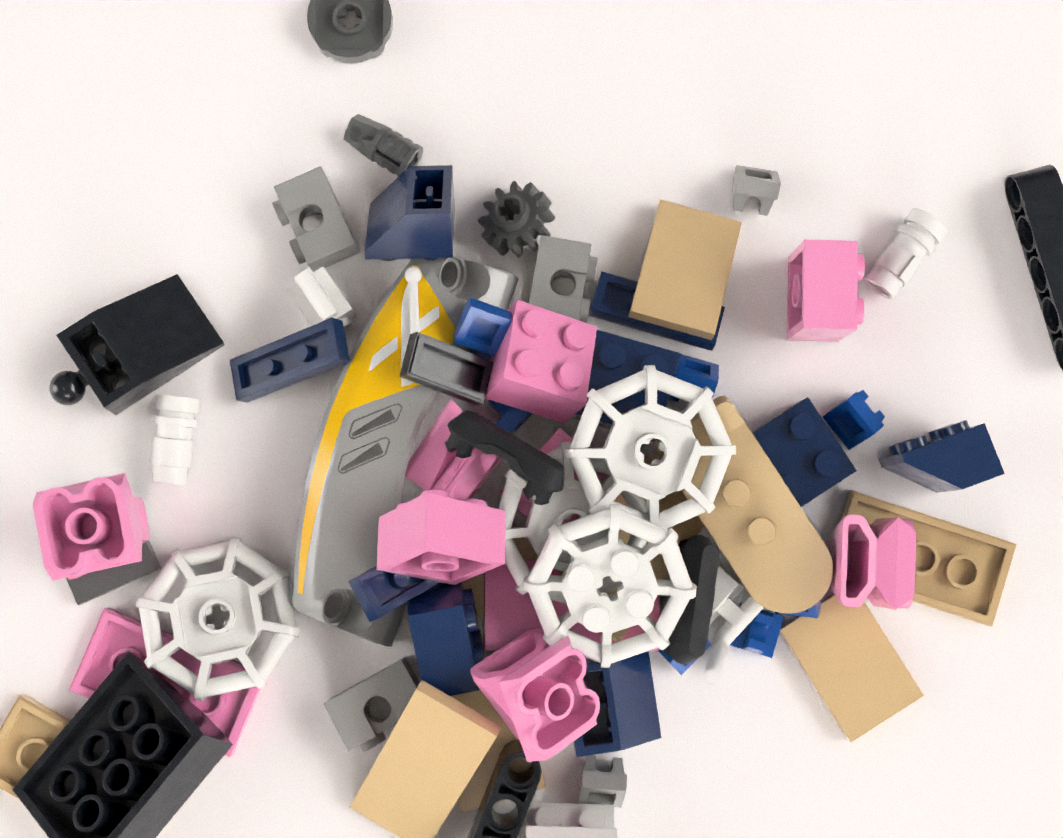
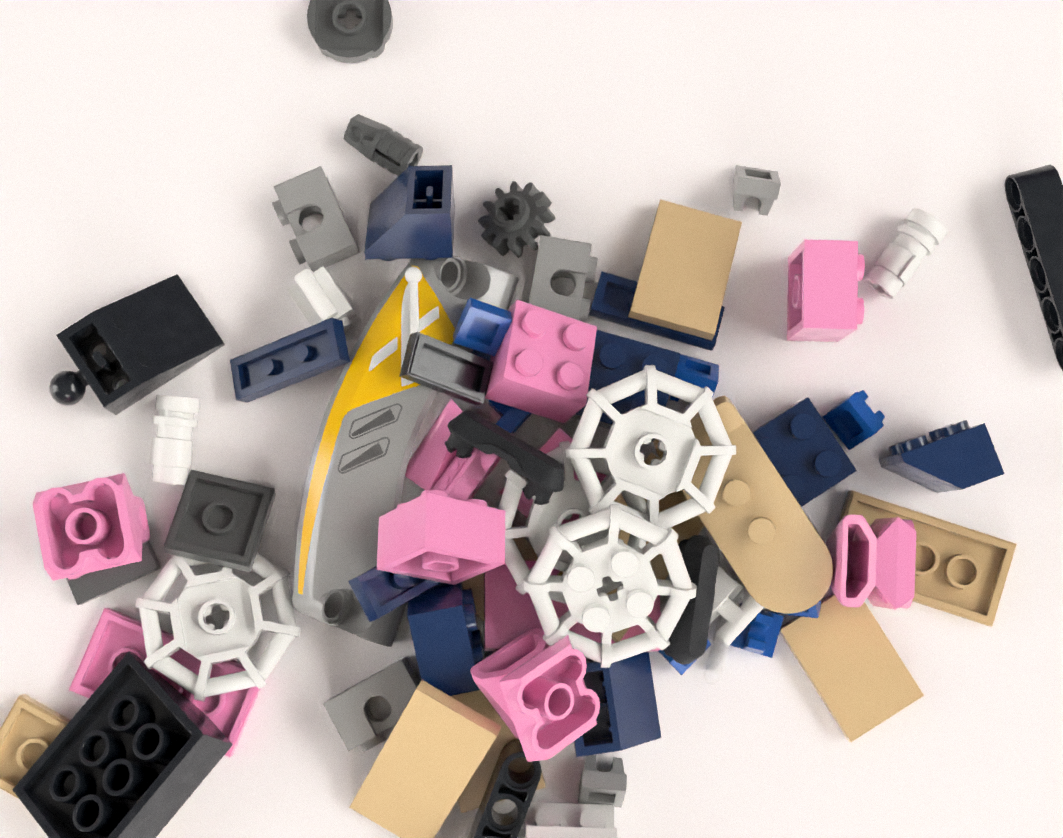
(220, 521): none -> dark grey tile

